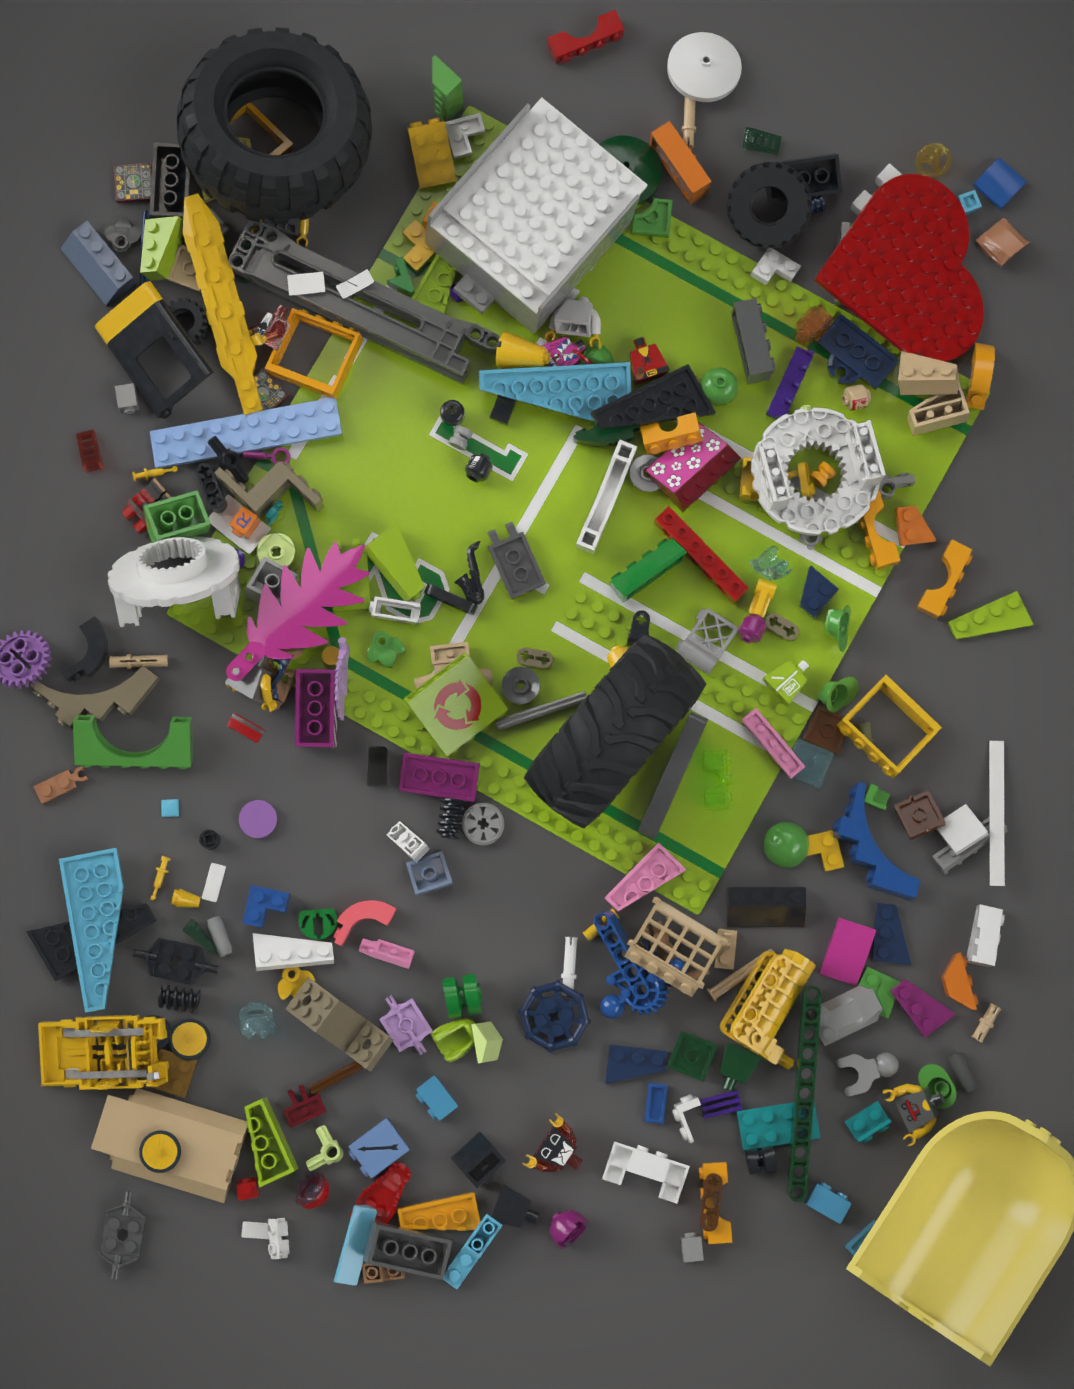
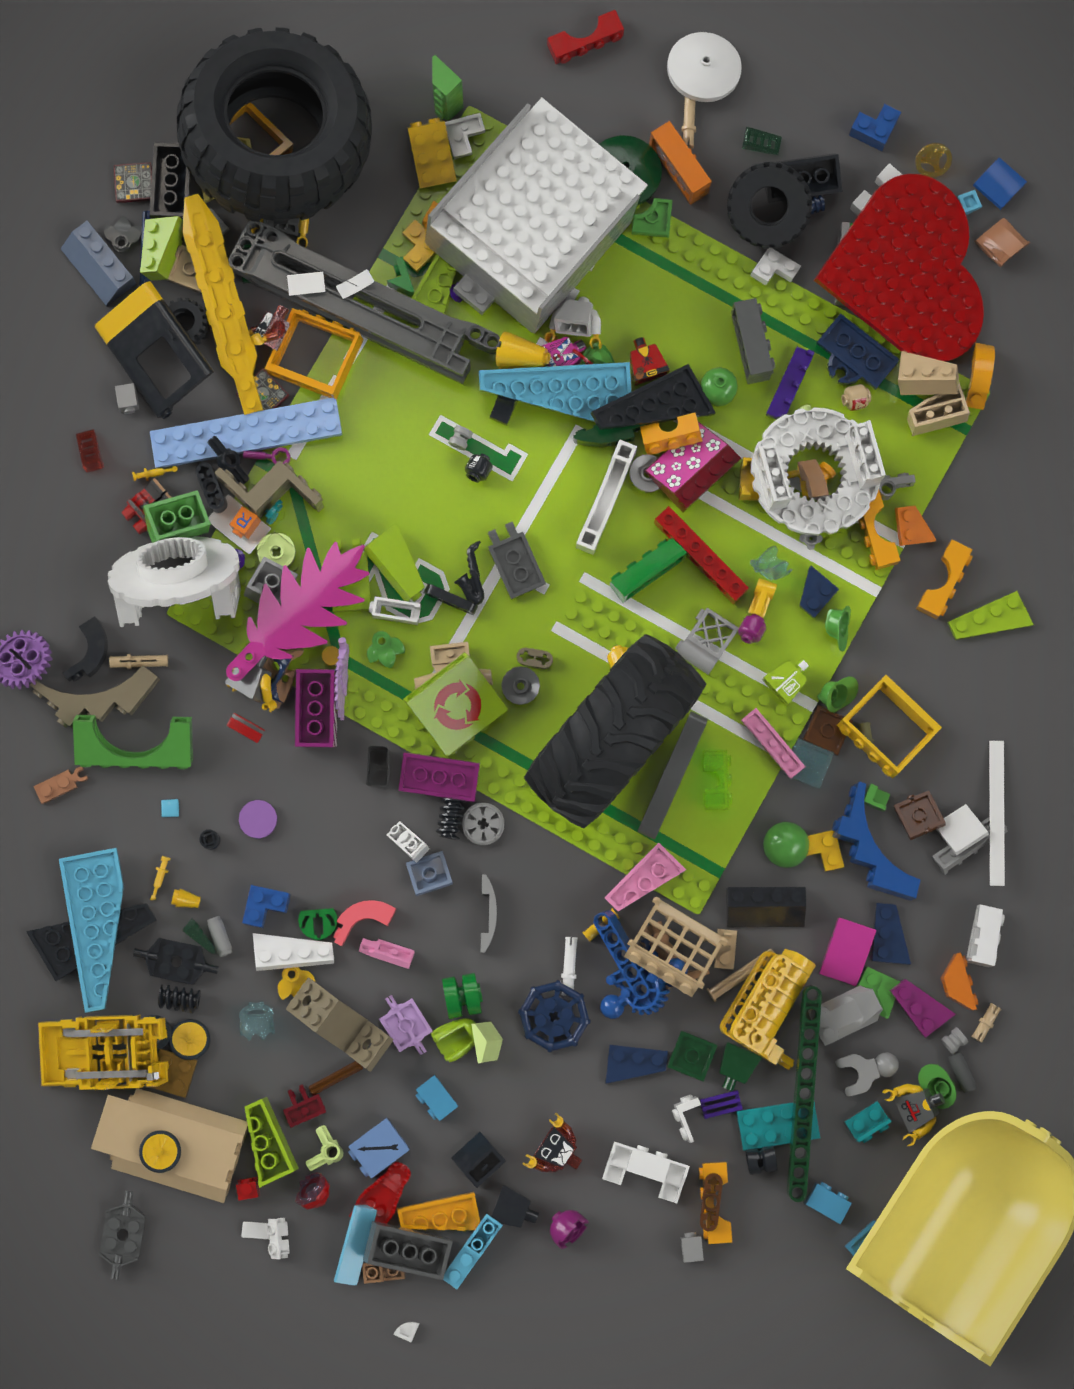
(213, 882): white sticker -> none
(407, 1330): none -> white tile
(454, 407): black head -> none
(487, 889): none -> light grey slope
(540, 711): light grey axle -> none
(638, 630): black piece -> none
(656, 1103): blue tile -> none
(783, 623): dark tan beam -> none
(812, 325): clear orange brick -> none
(813, 475): none -> medium nougat slope
(875, 131): none -> blue brick
(954, 1040): none -> light grey wheel

